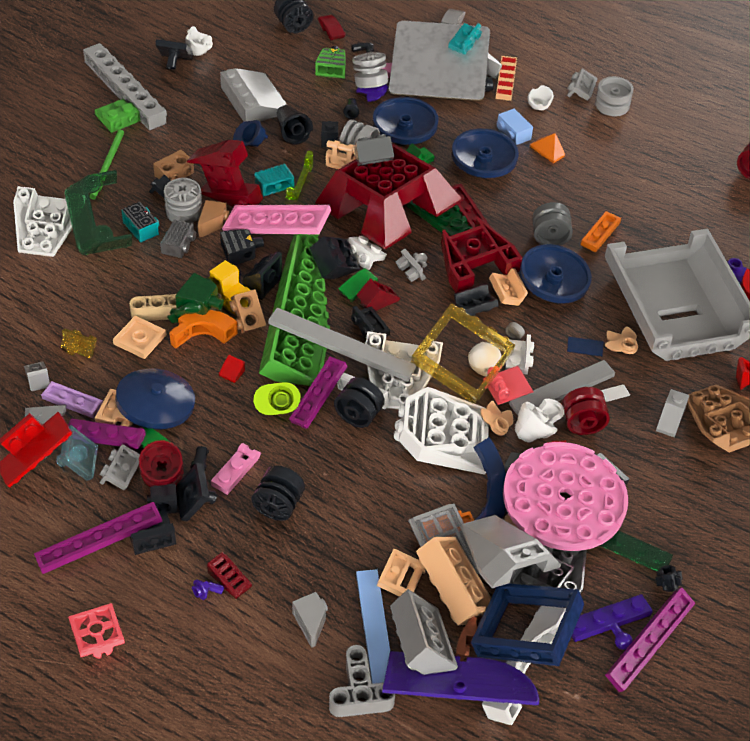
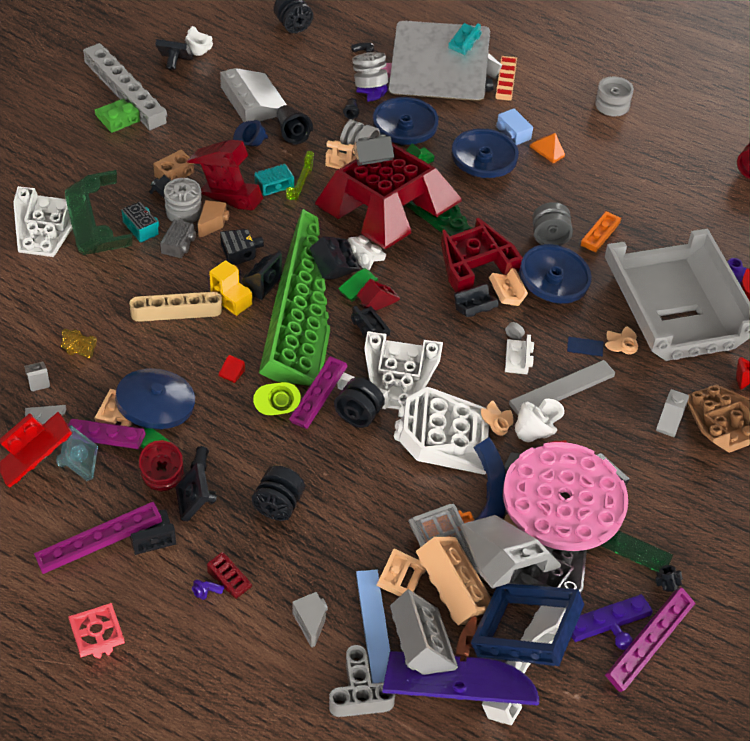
(72, 399): lavender tile -> none
(109, 158): bright green bar -> none
(121, 468): light grey bracket -> none
(139, 337): light nougat plate -> none
(164, 497): black brick -> none
(196, 297): dark green torso -> none
(213, 323): orange arch -> none
(235, 469): bright pink plate -> none
(253, 310): medium nougat brick -> none
(278, 219): bright pink plate -> none
(329, 132): black brick -> none
(331, 63): bright green torso -> none
(332, 27): dark red slope -> none
(342, 344): light grey tile -> none
(414, 263): light grey hips -> none
(446, 377): clear yellow window -> none
(453, 17): light grey slope -> none
(468, 207): dark red plate -> none
(483, 357): white cap -> none
(508, 385): coral hinge -> none
(540, 98): white hair -> none
(582, 84): light grey bracket -> none
(585, 411): dark red wheel -> none
(615, 393): white sticker -> none

